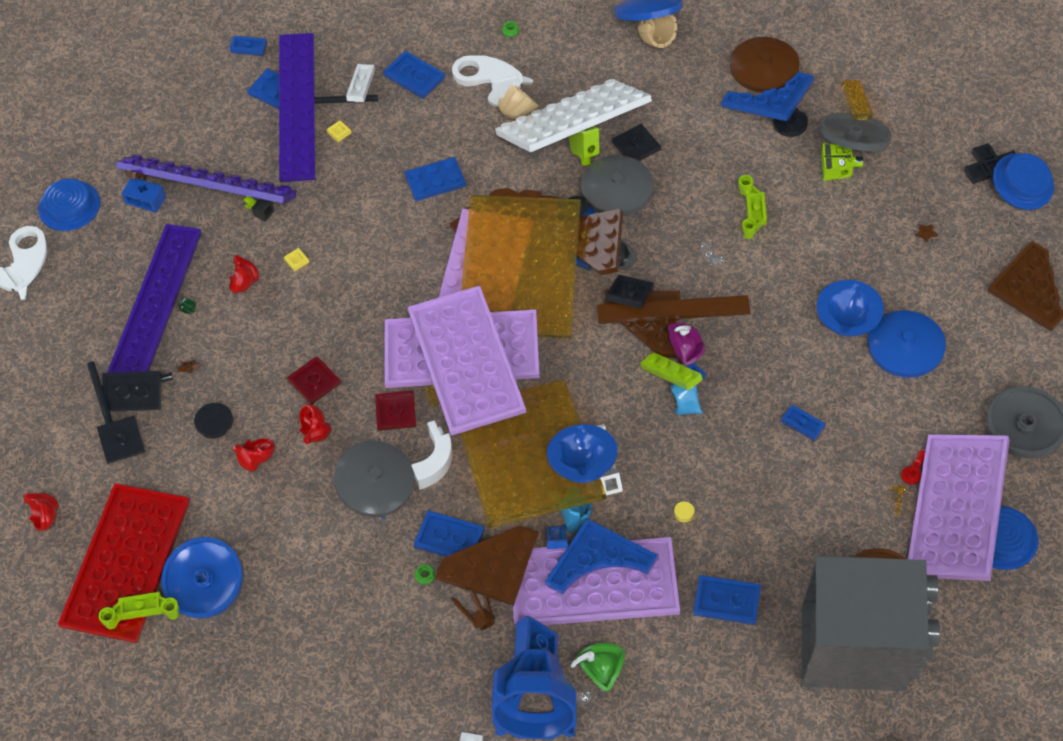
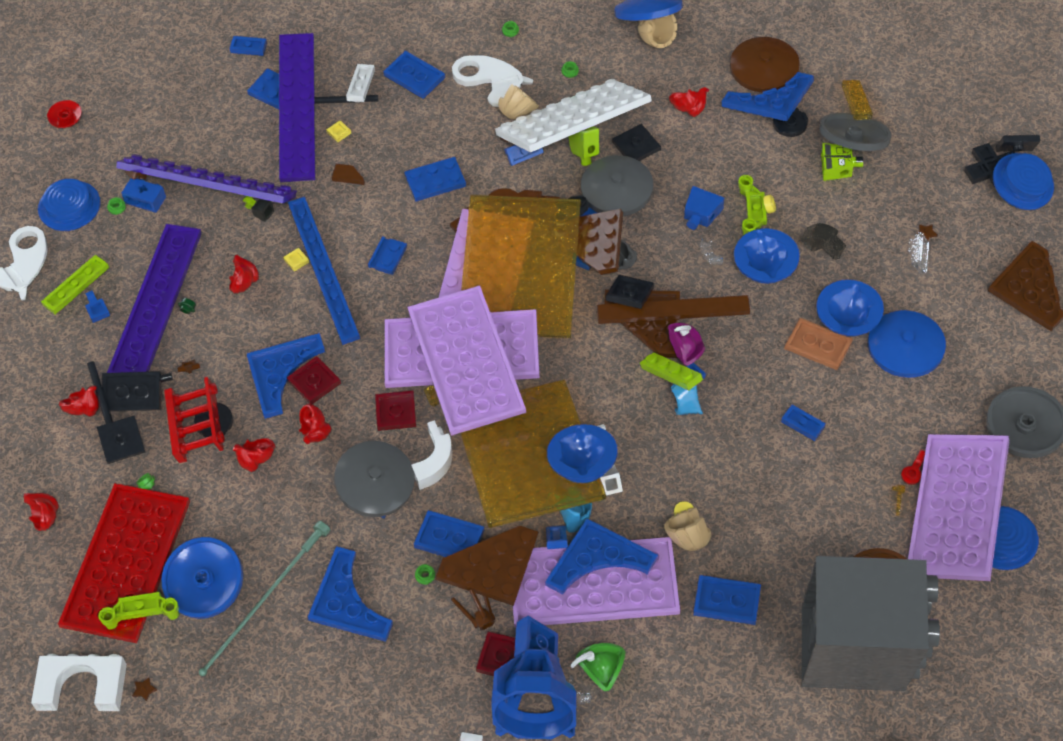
(56, 669): none -> white arch
(64, 114): none -> red dish
(75, 284): none -> lime plate
(81, 402): none -> red hair
(96, 308): none -> blue plate
(116, 202): none -> bright green plate
(144, 689): none -> reddish brown piece
(146, 481): none -> bright green plate
(176, 416): none -> red fence
(273, 366): none -> blue plate
(321, 529): none -> sand green piece
(323, 271): none -> blue plate
(341, 606): none -> blue plate
(347, 174): none -> reddish brown tile
(387, 255): none -> blue plate
(495, 653): none -> dark red plate
(517, 154): none -> blue plate
(570, 69): none -> bright green plate
(688, 530): none -> tan hair
(690, 102): none -> red hair
(702, 207): none -> blue torso
(766, 255): none -> blue piece
(769, 203): none -> light yellow tile
(818, 344): none -> nougat tile
(823, 237): none -> clear smoke brick
(919, 251): none -> clear plate
(1017, 143): none -> black plate

